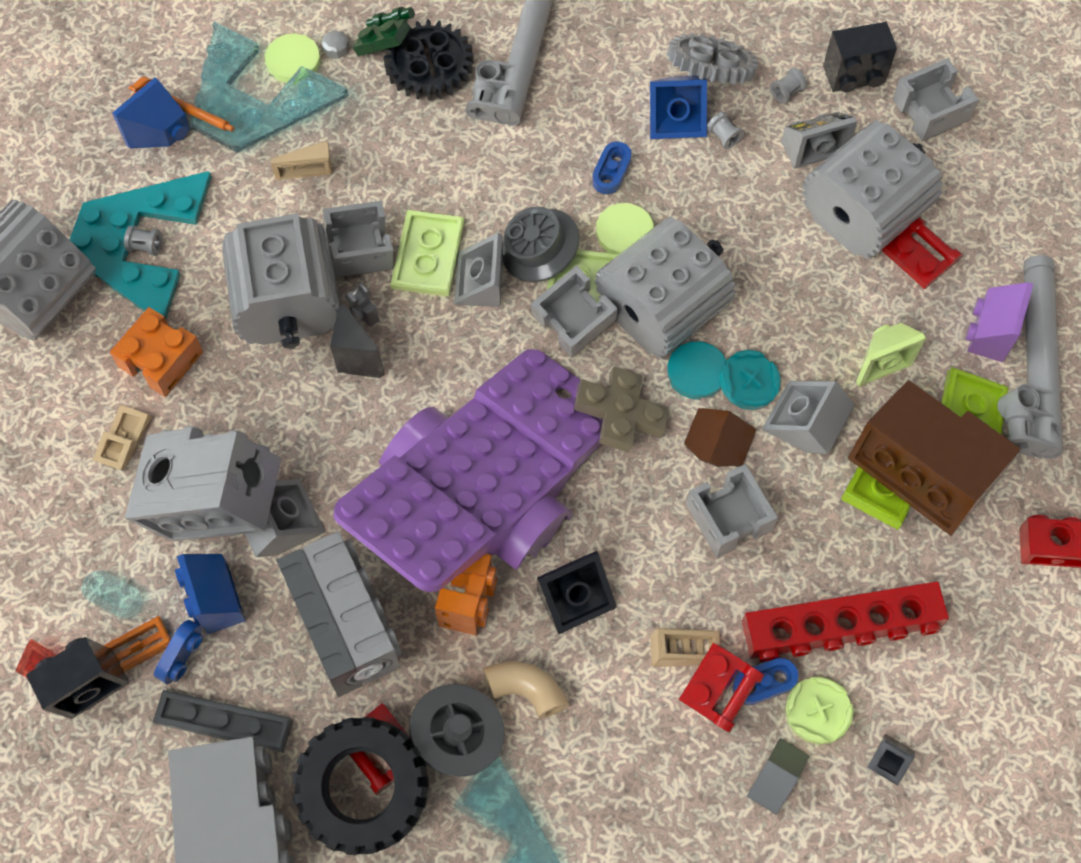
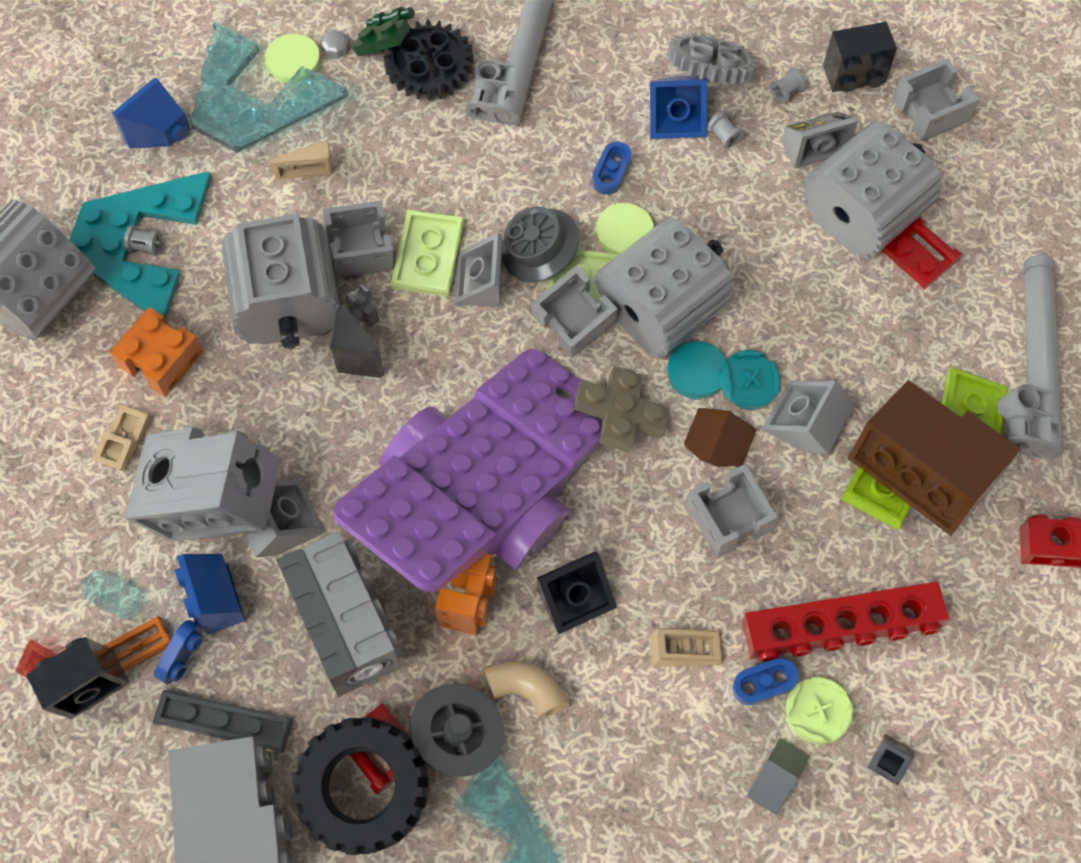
(188, 108): orange piece -> none
(712, 682): red plate -> none
(890, 351): yellowish green slope -> none
(998, 320): medium lavender slope -> none

